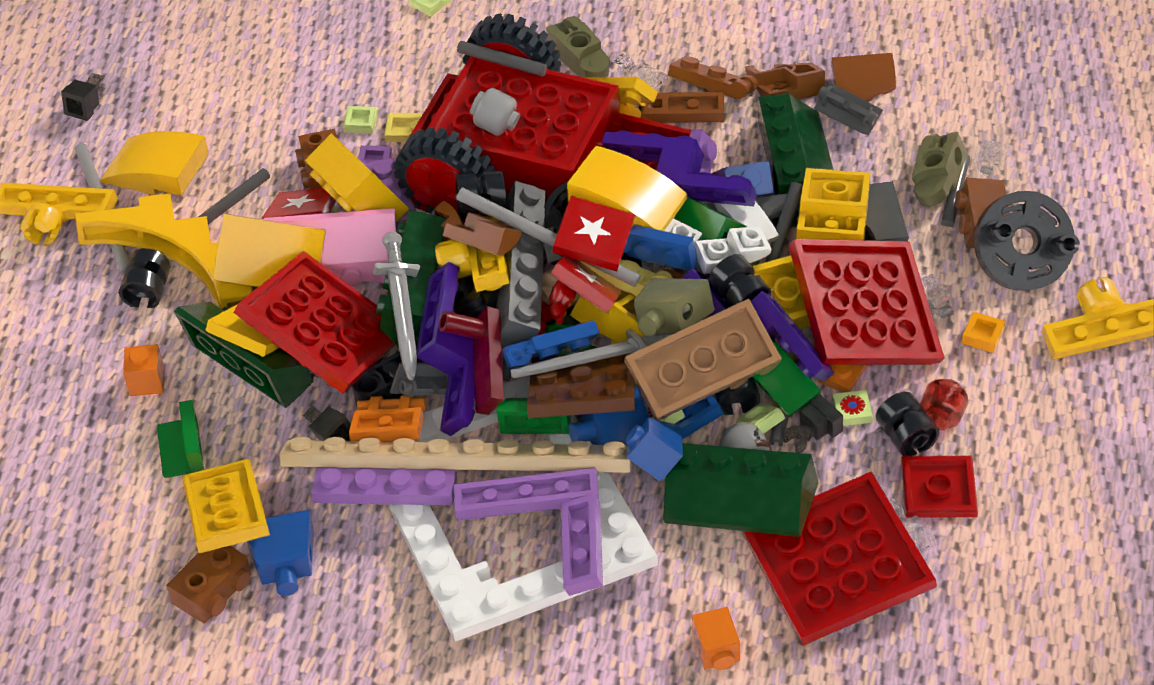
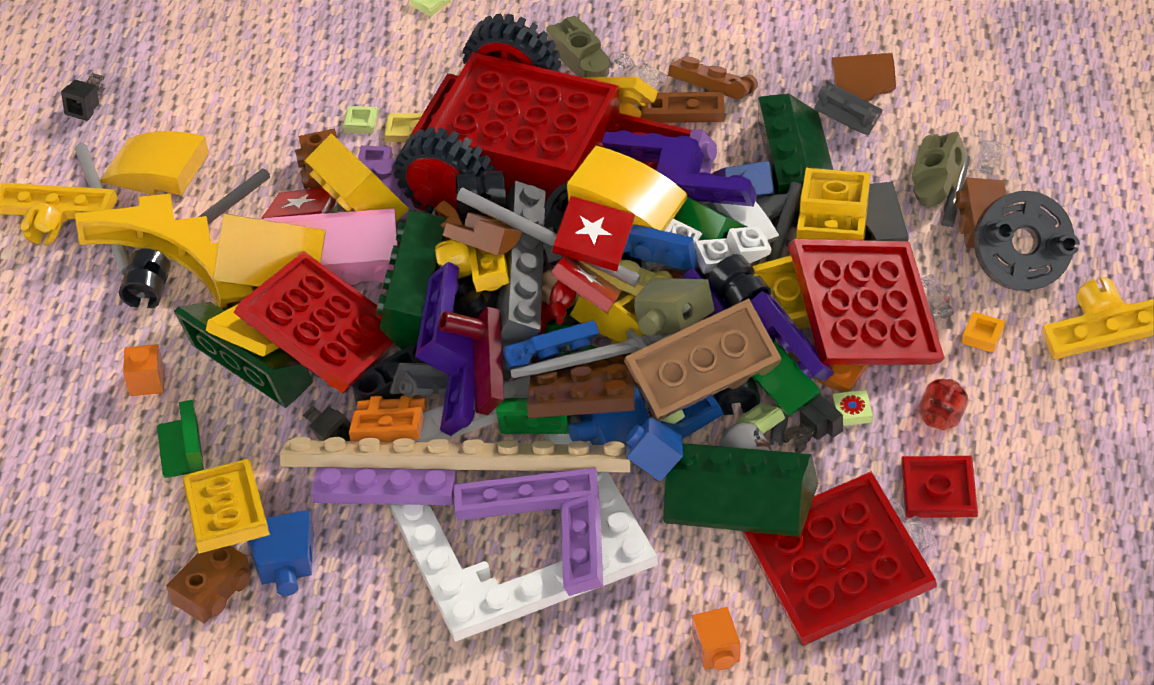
(400, 299): light grey sword -> none
(494, 111): light grey head -> none
(502, 58): dark grey bar -> none
(798, 79): dark orange slope -> none
(907, 424): black wheel -> none

